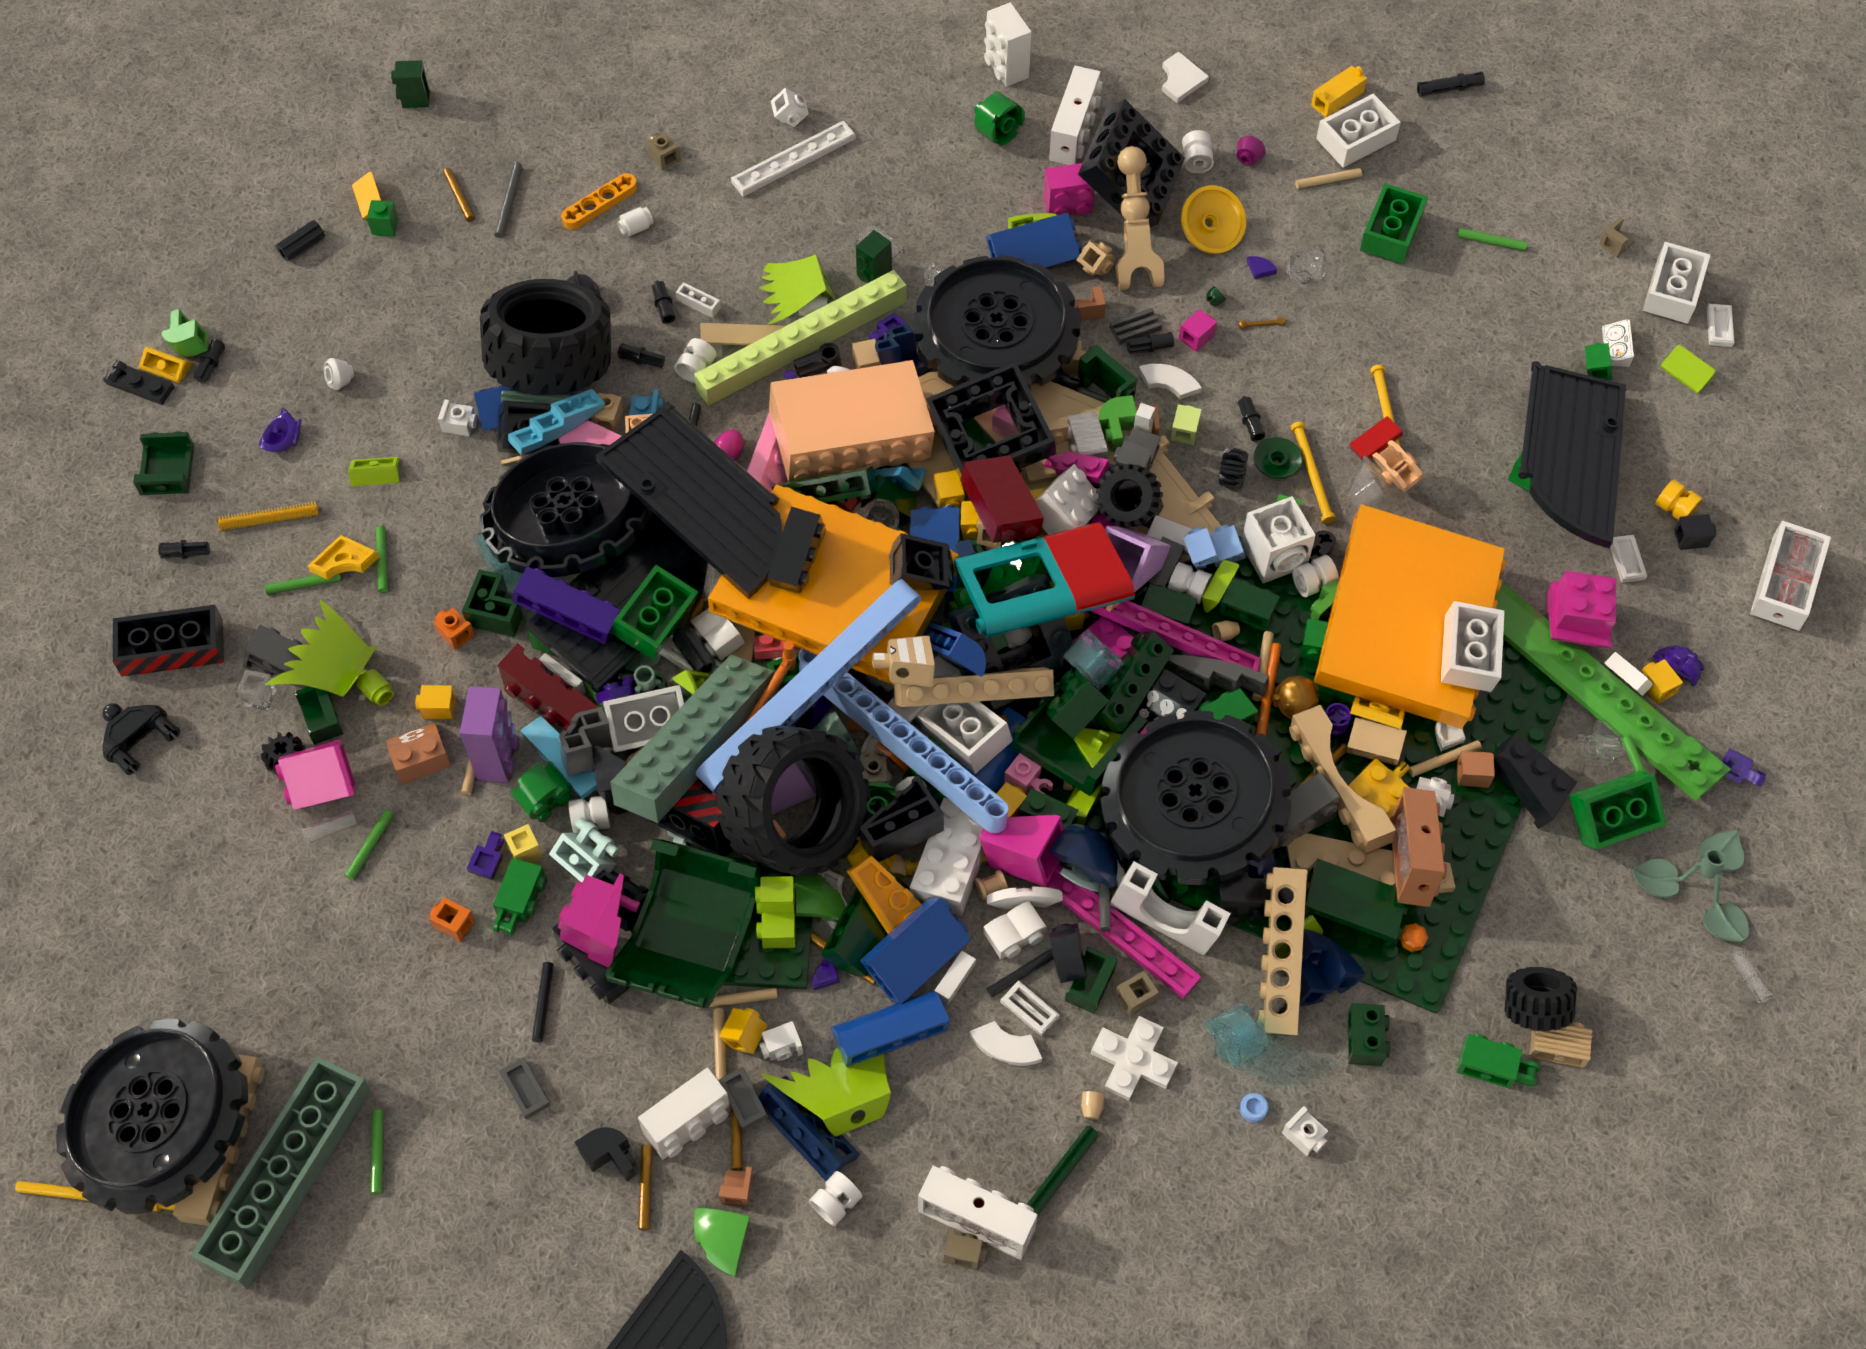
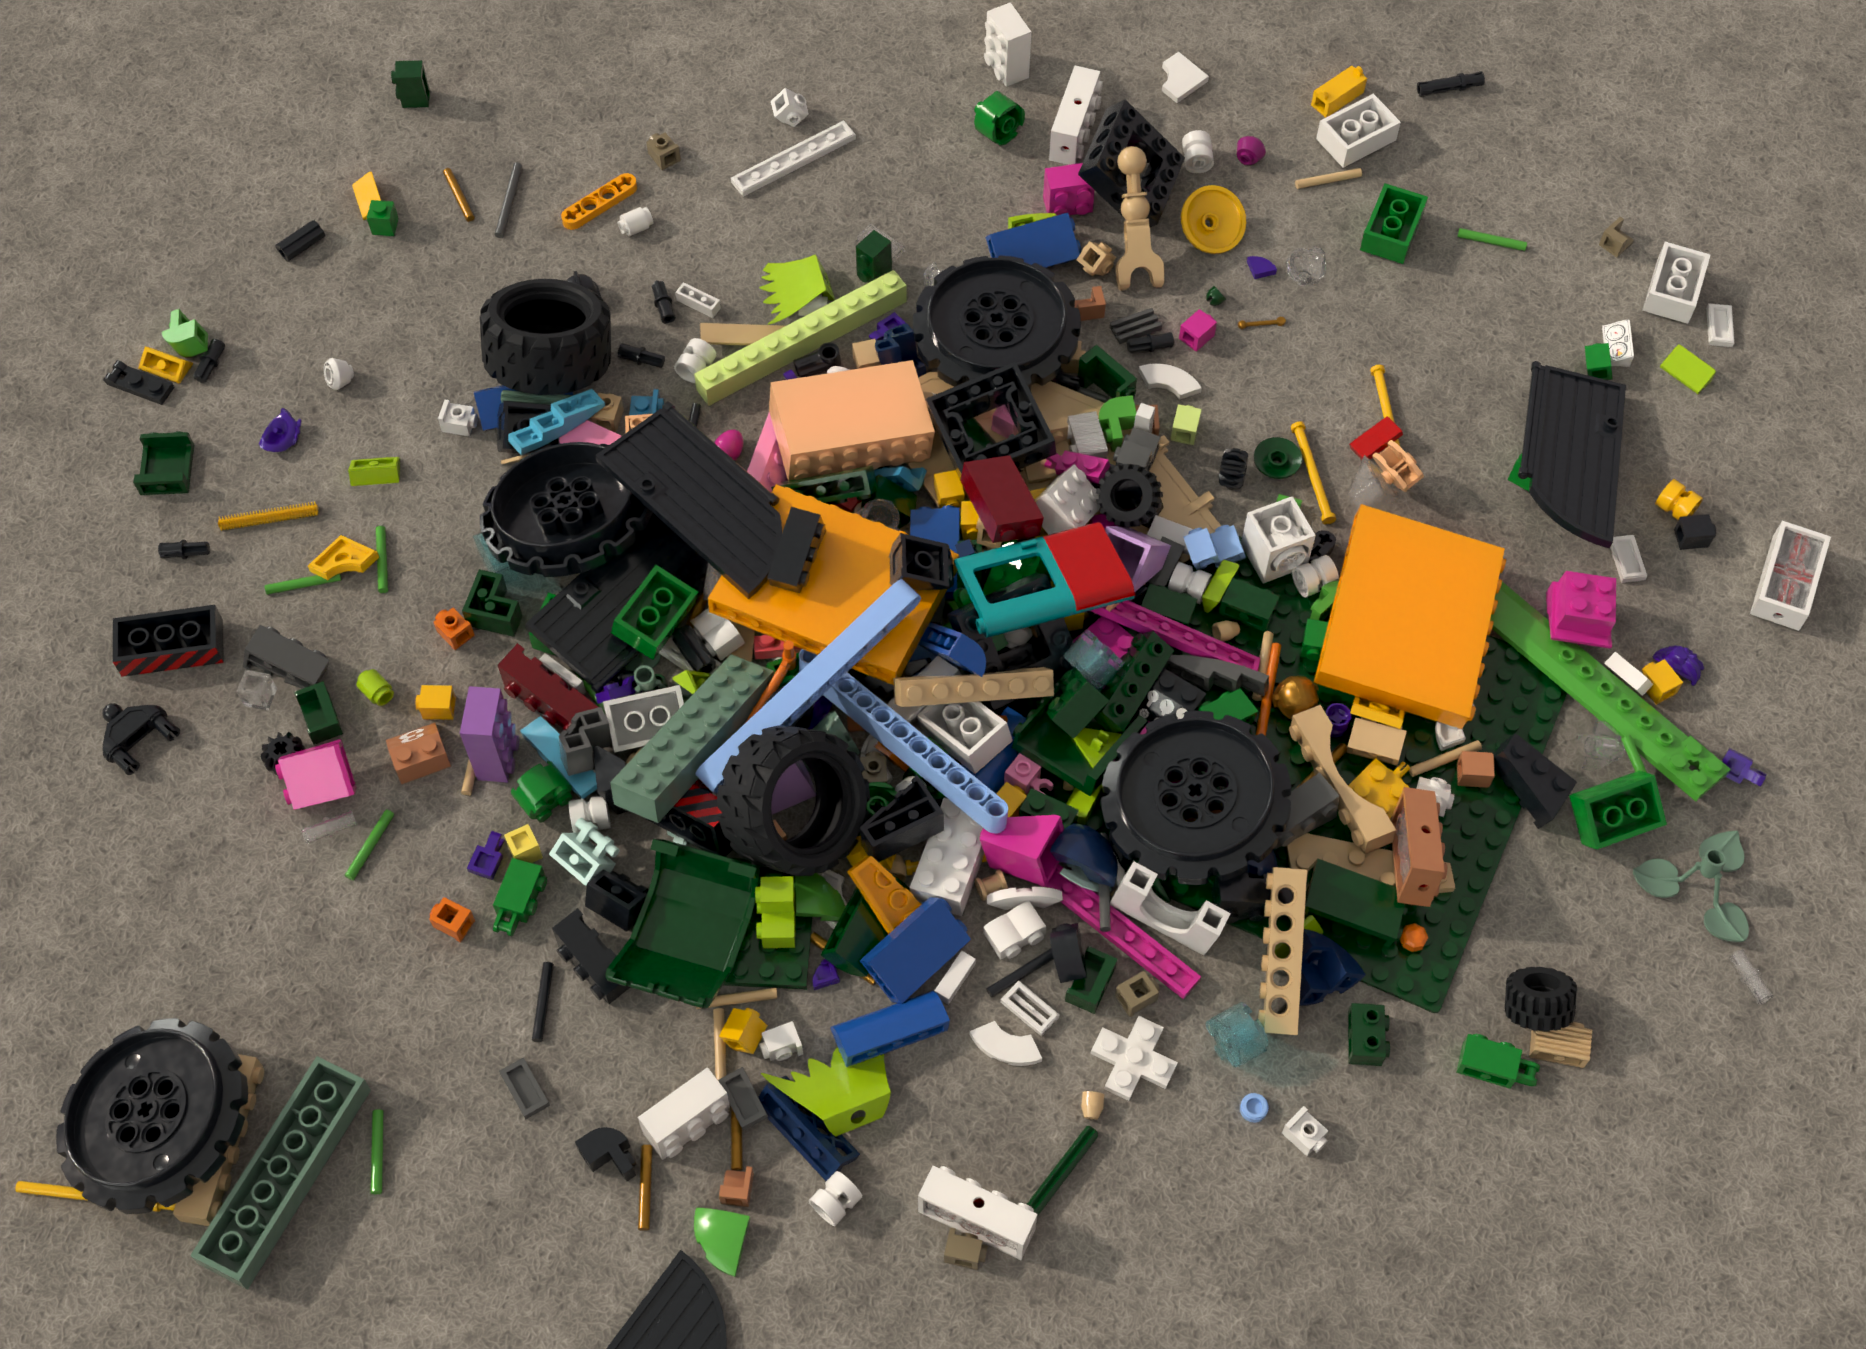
(331, 659): lime piece -> none
(565, 604): dark purple brick -> none
(593, 919): dark pink piece -> none
(907, 661): tan torso -> none
(1251, 419): black axle -> none
(1472, 646): white brick -> none

